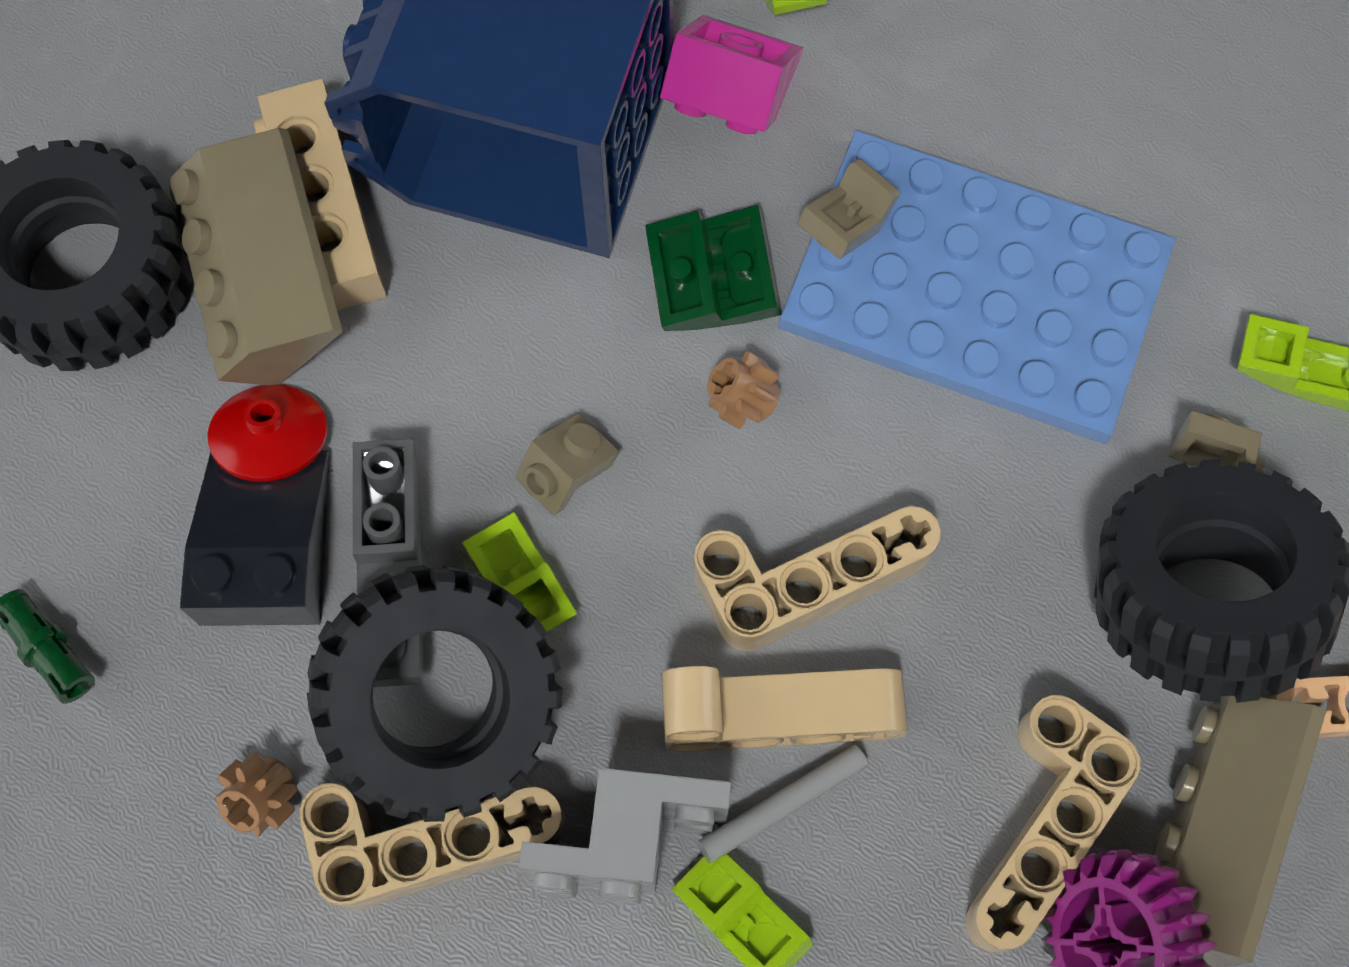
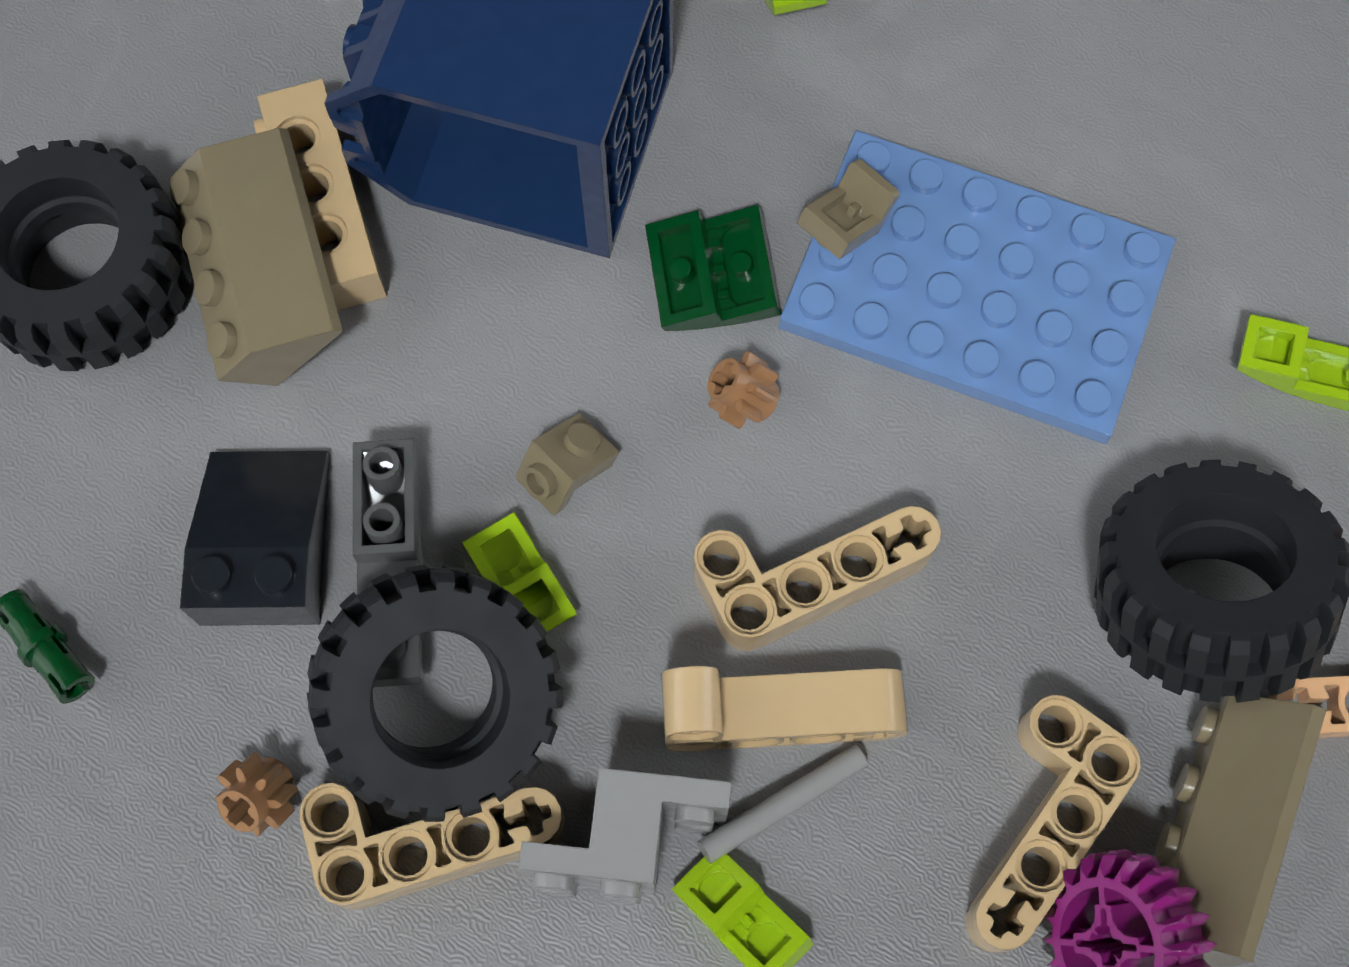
(269, 449): red dish -> none
(729, 74): dark pink slope -> none
(1216, 438): dark tan bracket -> none

